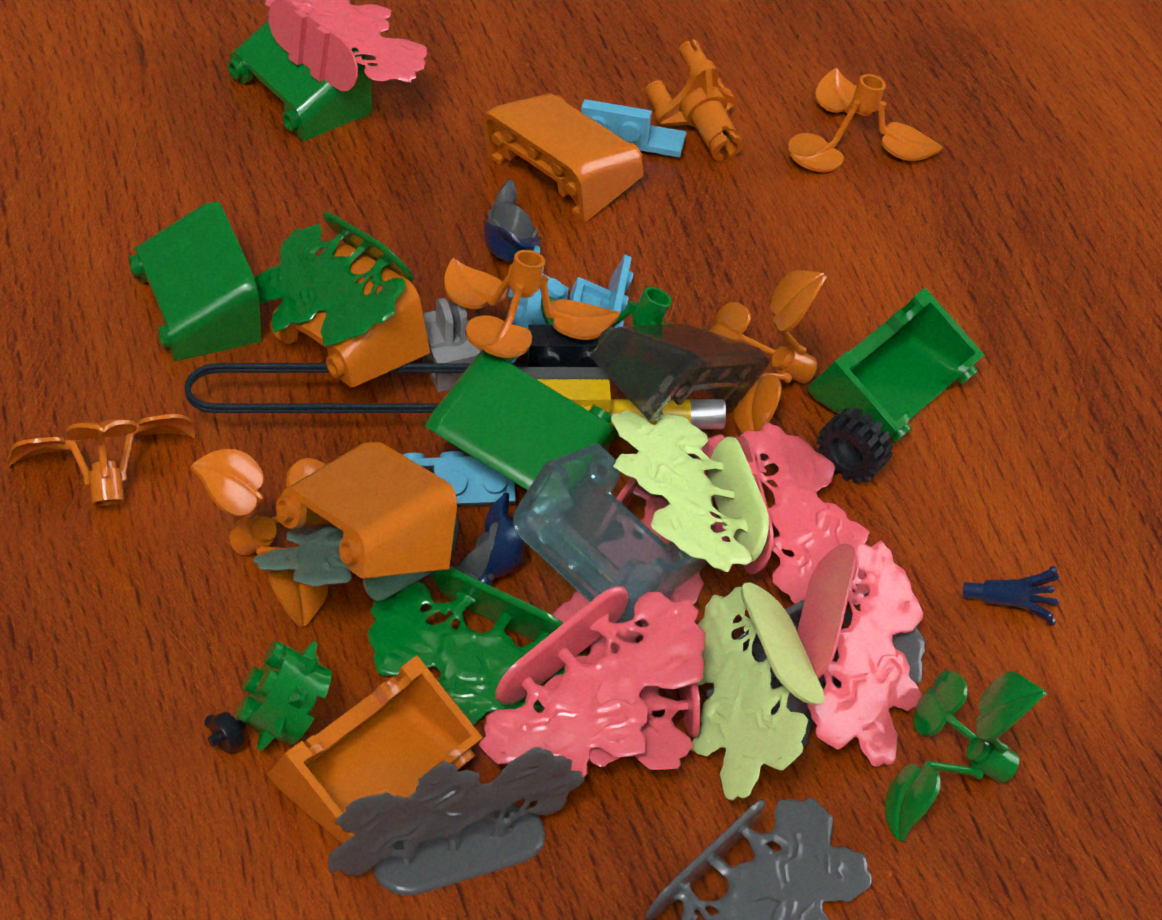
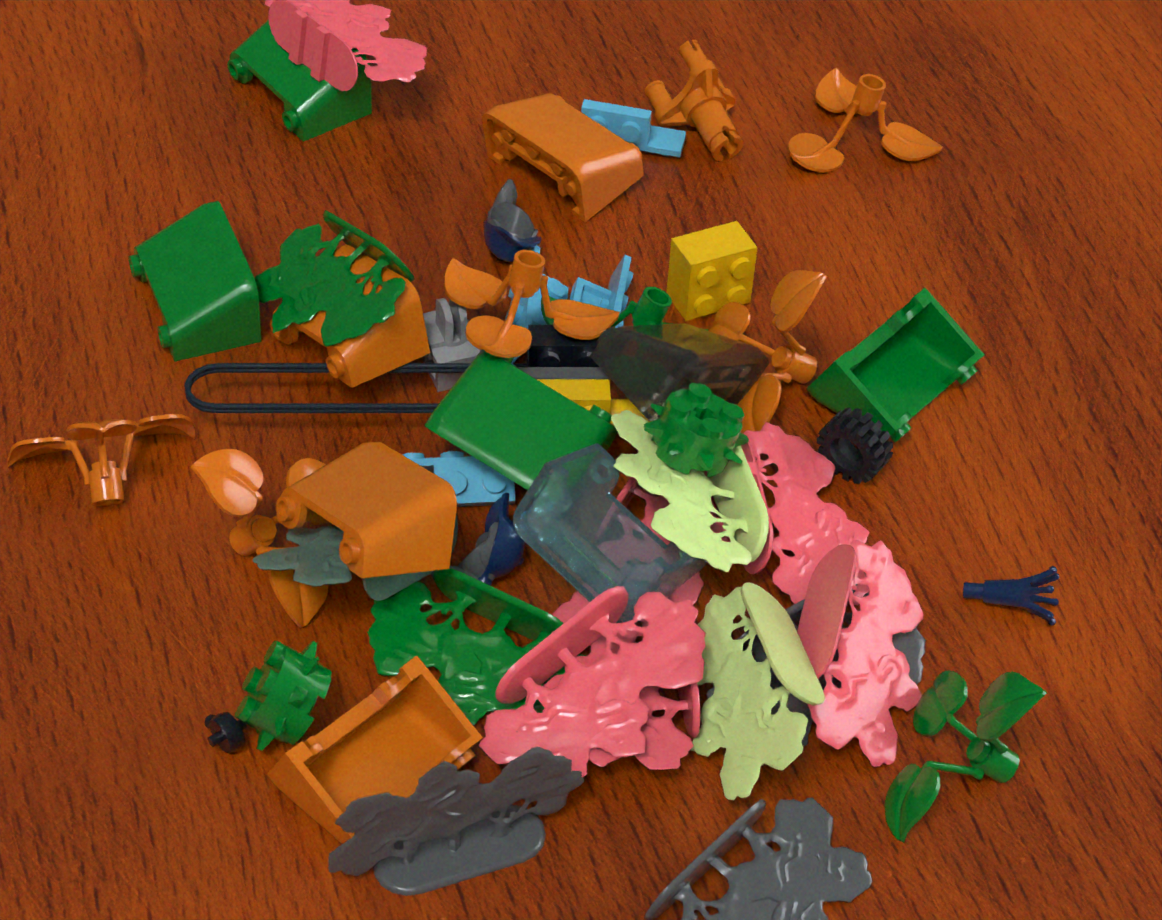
(697, 430): none -> green brick
(711, 269): none -> yellow brick

